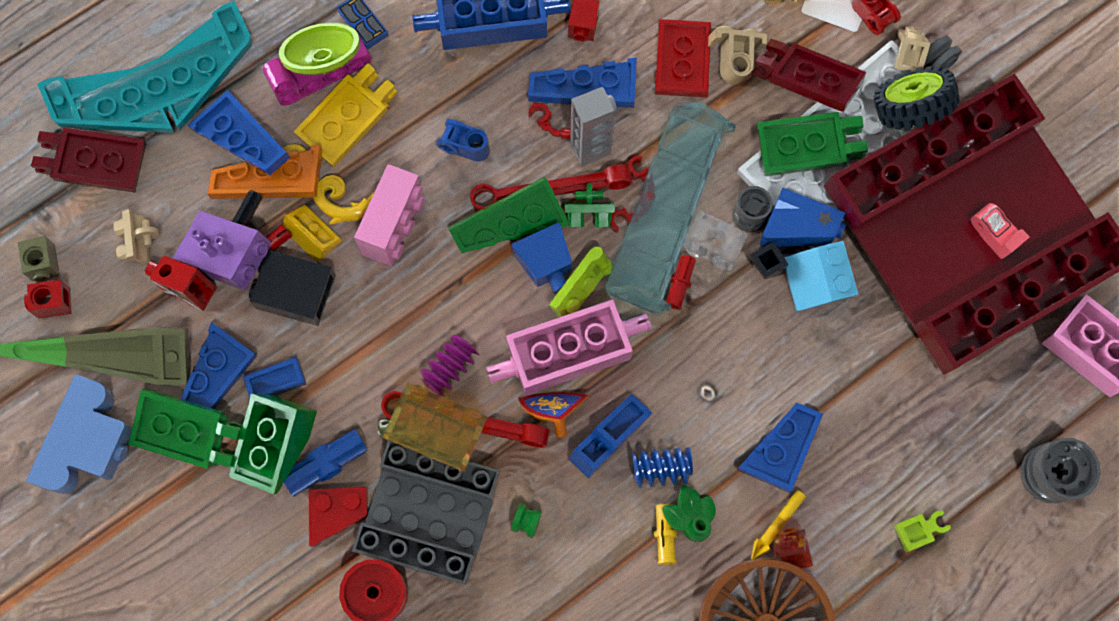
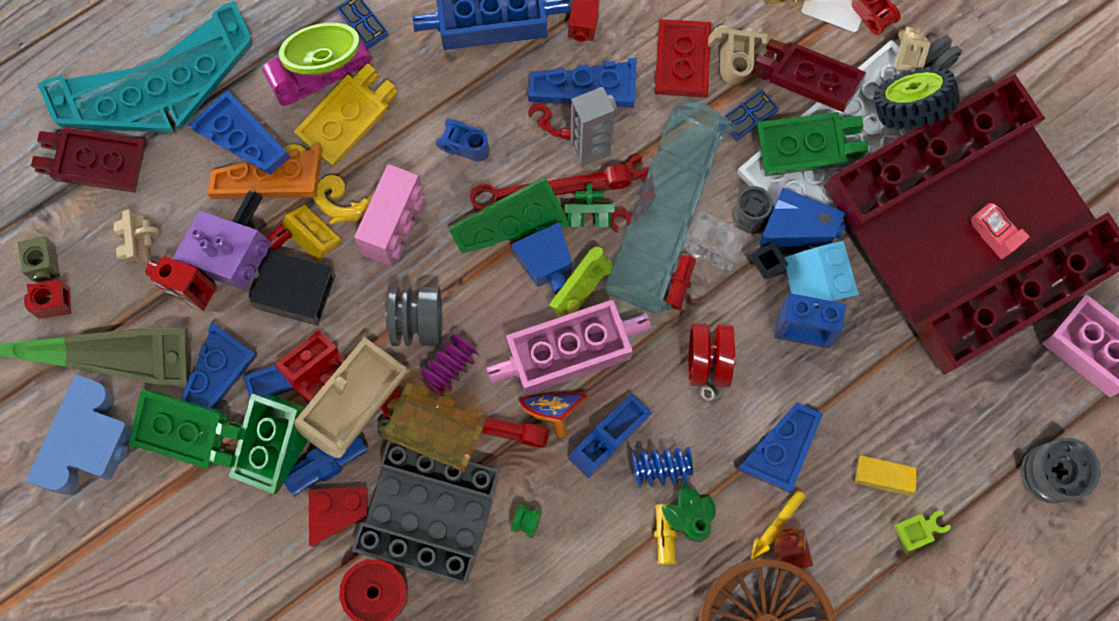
(310, 365): none -> red slope
(350, 399): none -> tan container
(415, 316): none -> dark grey wheel
(713, 355): none -> red wheel
(749, 113): none -> tile
(807, 325): none -> blue window
(886, 475): none -> yellow slope

